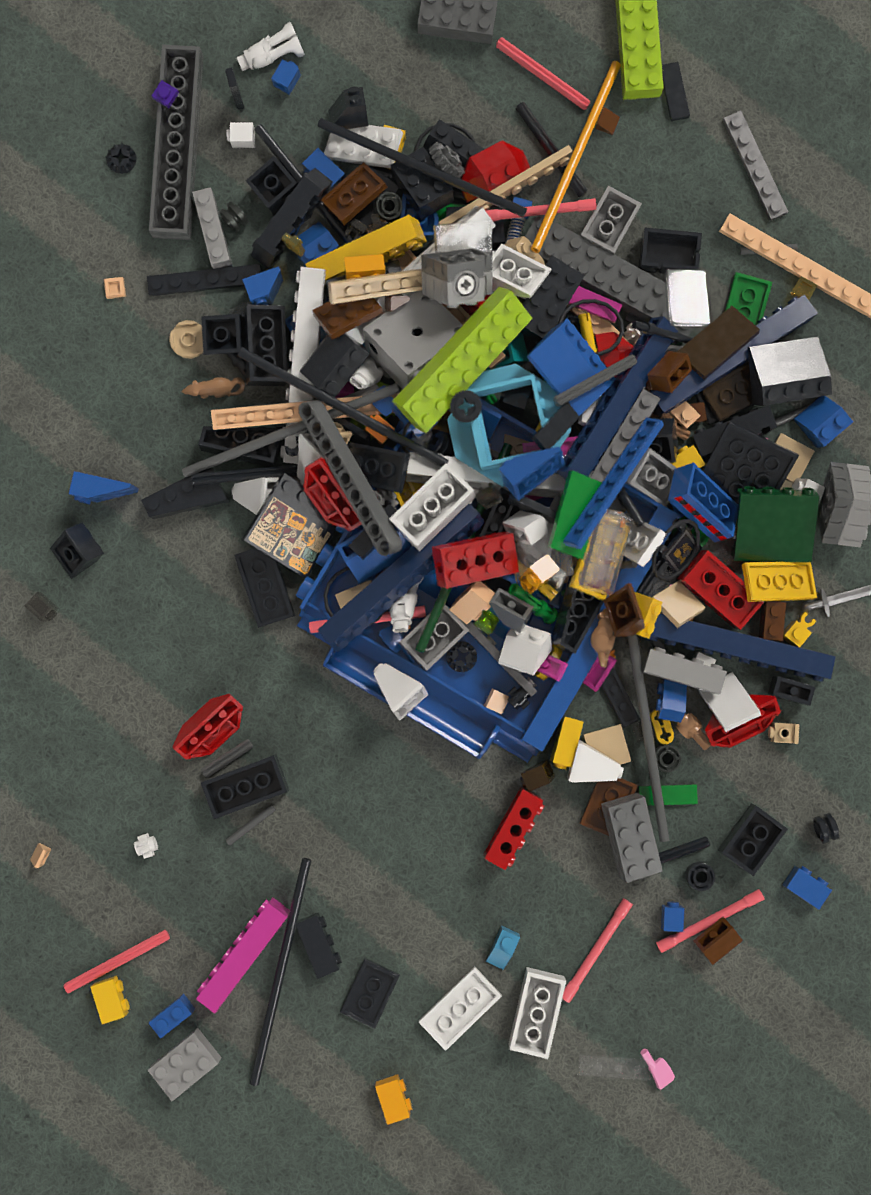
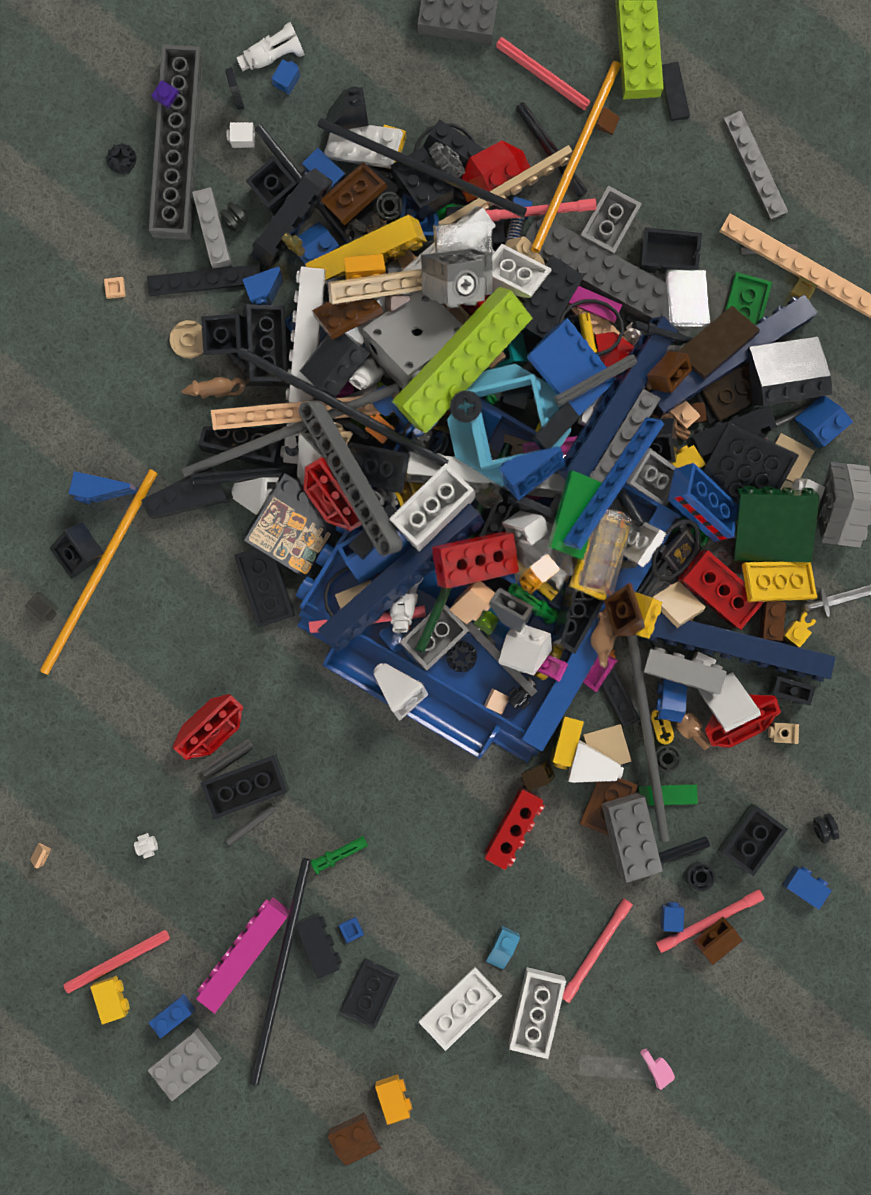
(98, 572): none -> light orange piece
(330, 858): none -> green pin
(351, 929): none -> blue tile
(353, 1139): none -> reddish brown slope

